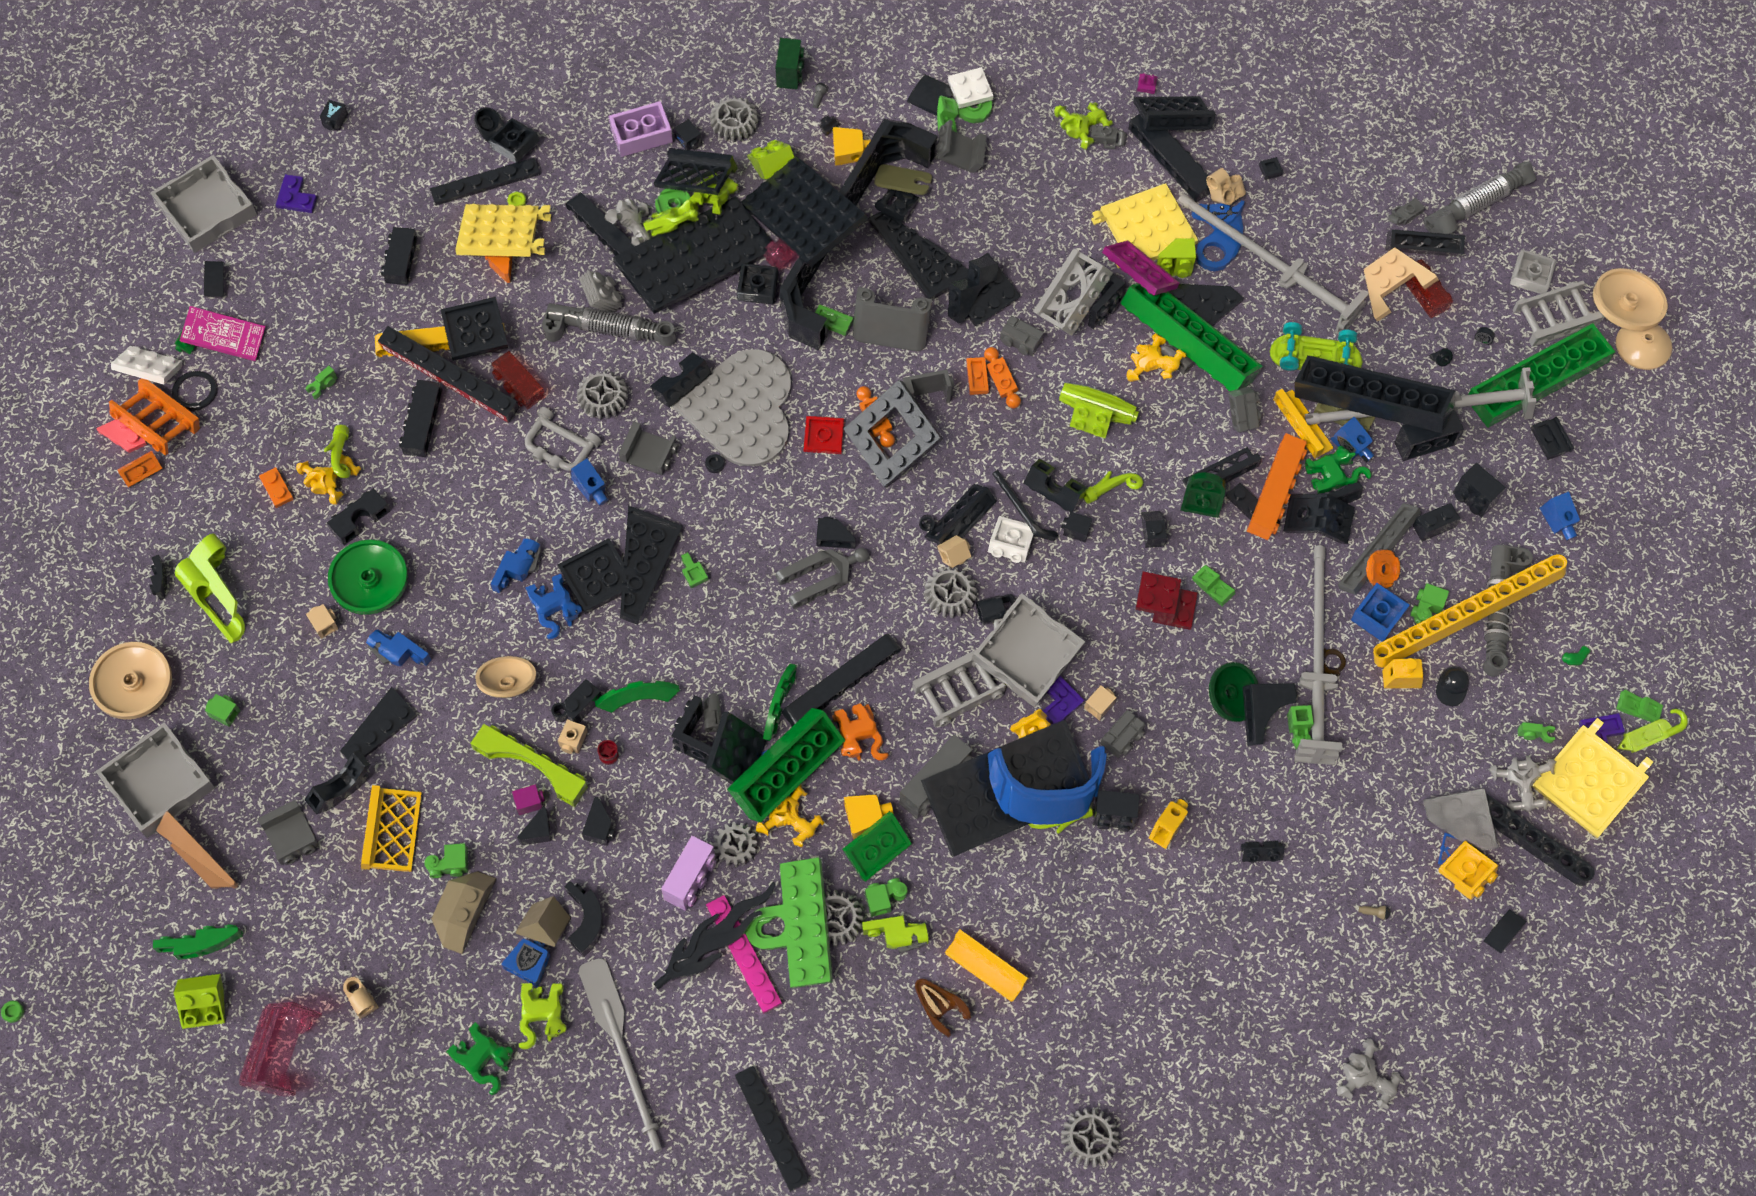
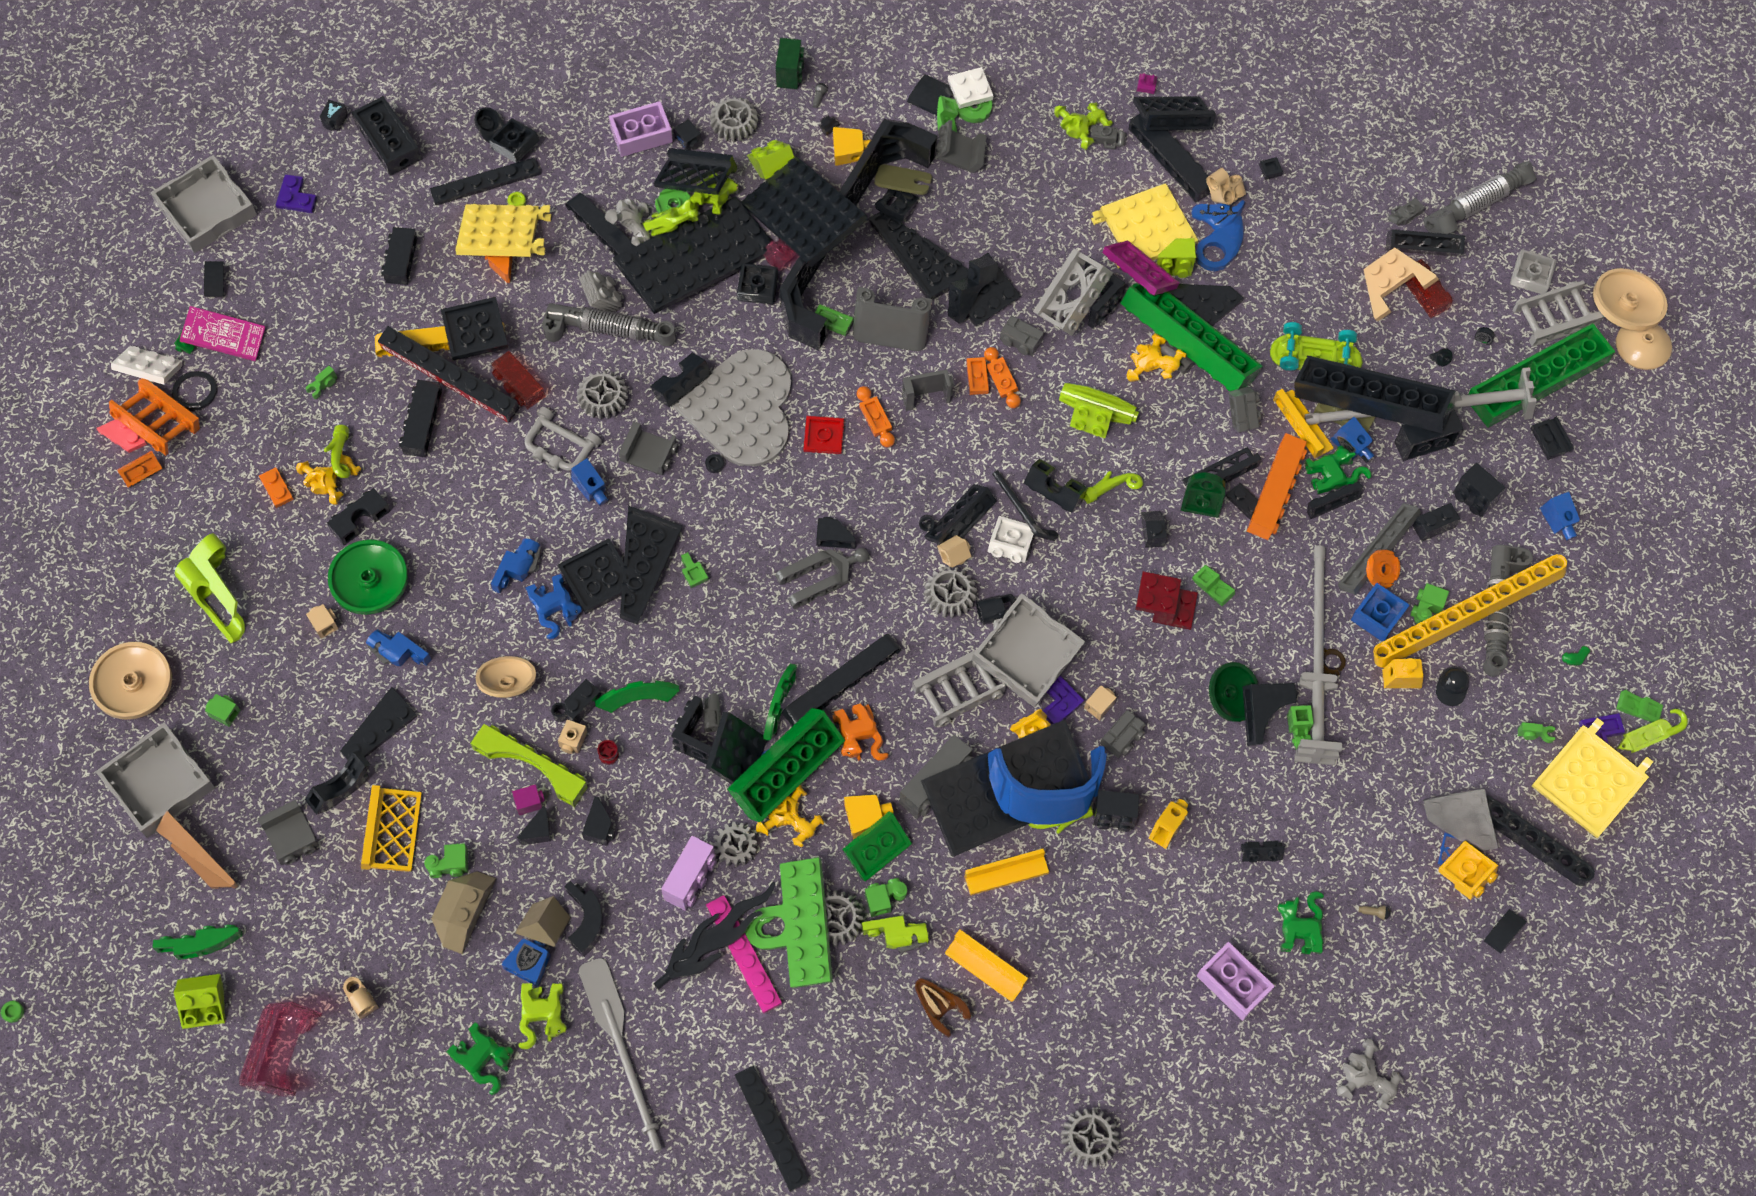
(159, 579): black slope -> none
(386, 135): none -> black brick
(860, 433): plate -> none
(1006, 872): none -> yellow panel
(1076, 526): black brick -> none
(1235, 981): none -> lavender brick
(1292, 274): light grey piece -> none
(1302, 928): none -> green animal
(1320, 516): black bracket -> none
(1523, 775): light grey piece -> none

